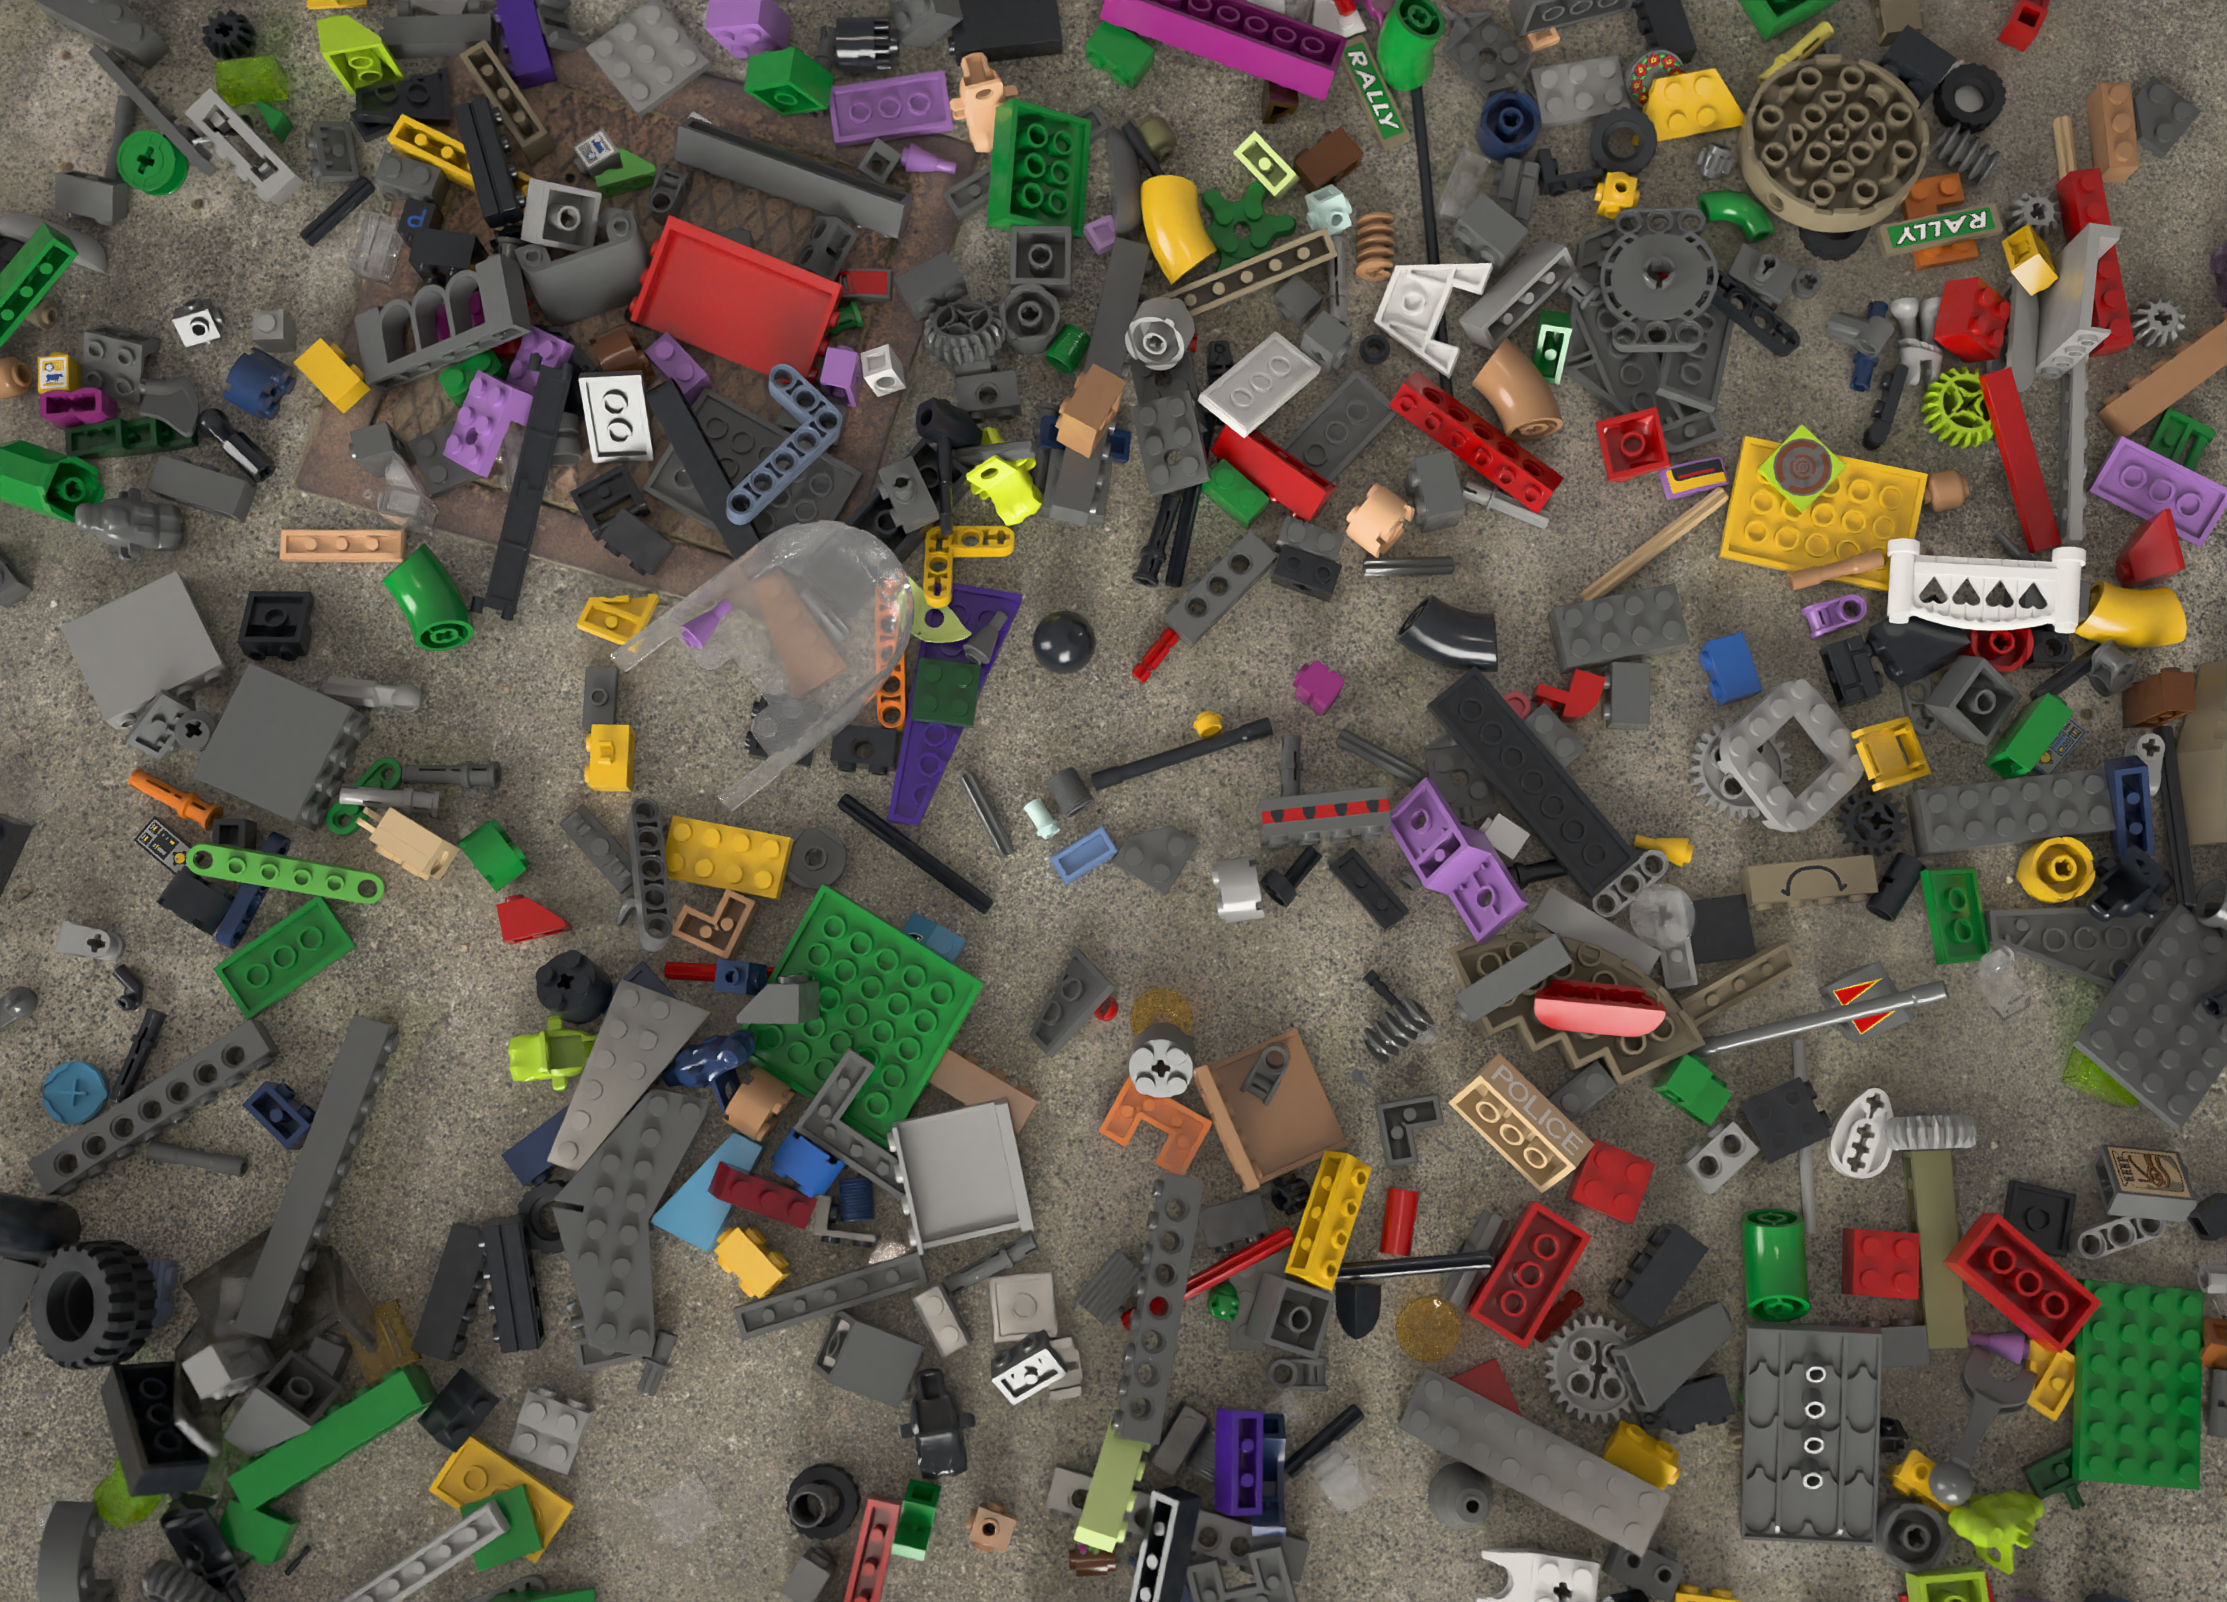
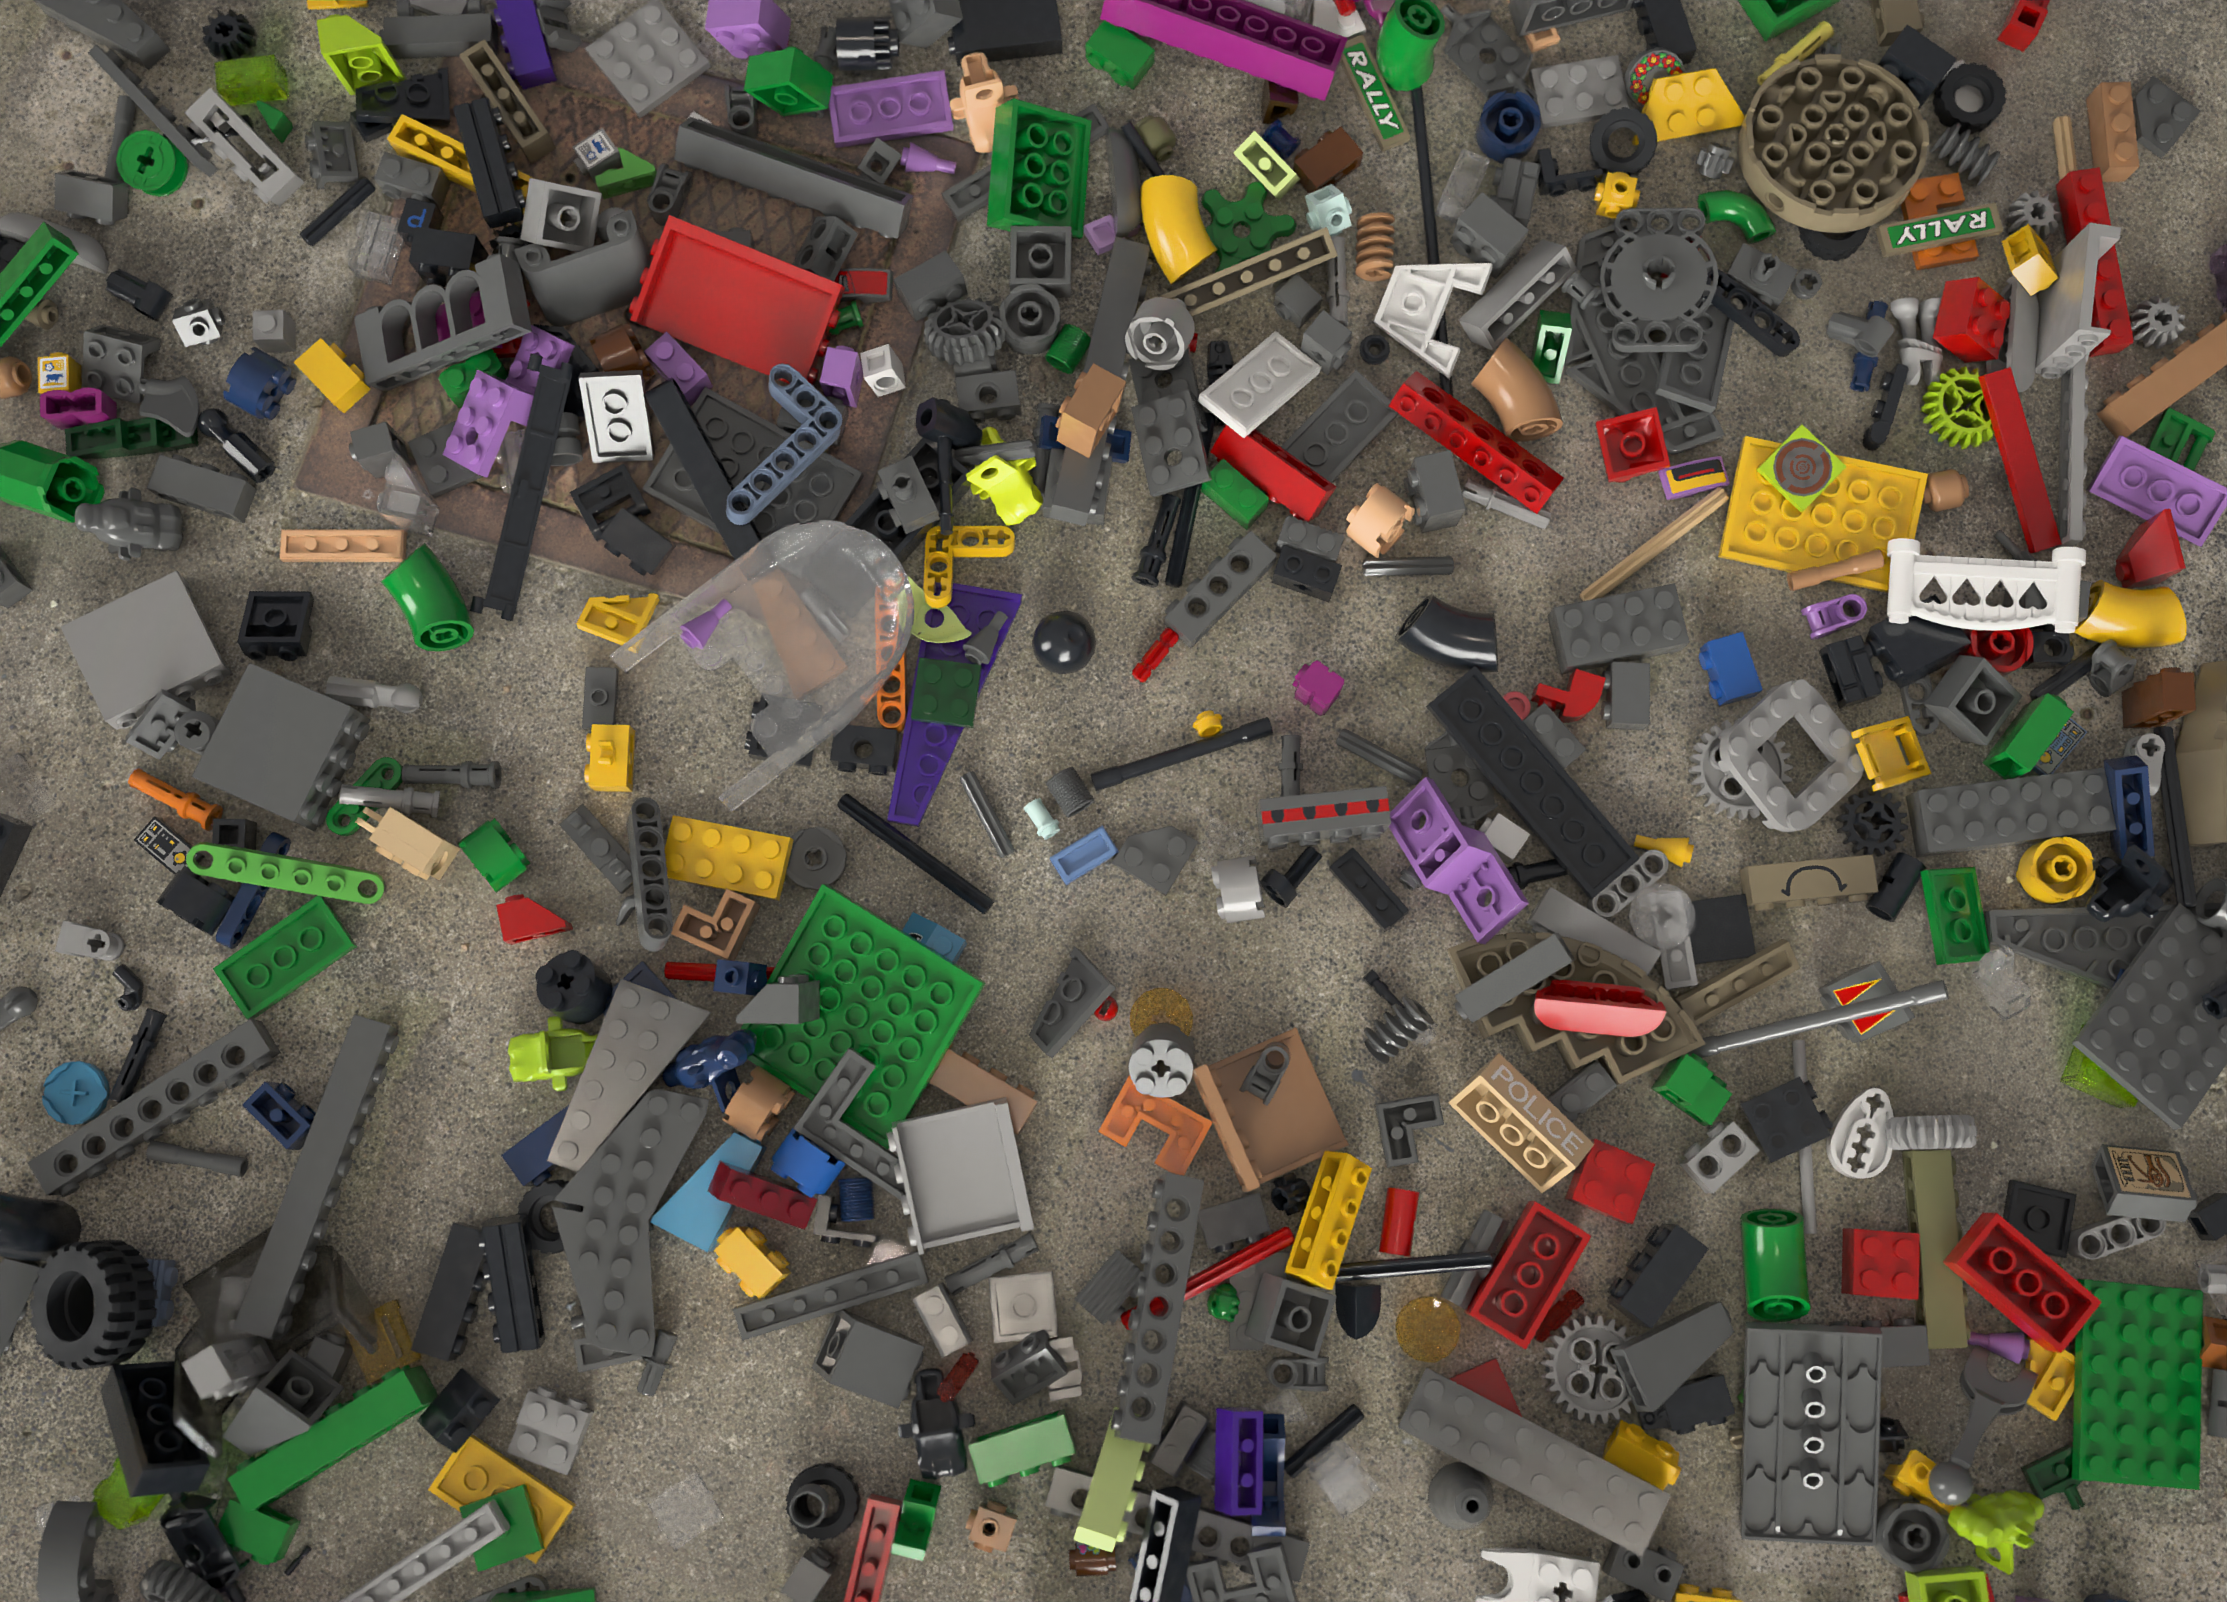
(144, 297): none -> black piece
(741, 108): none -> dark grey piece
(957, 1377): none -> clear red axle
(1023, 1448): none -> brick
(1281, 139): none -> clear blue bush

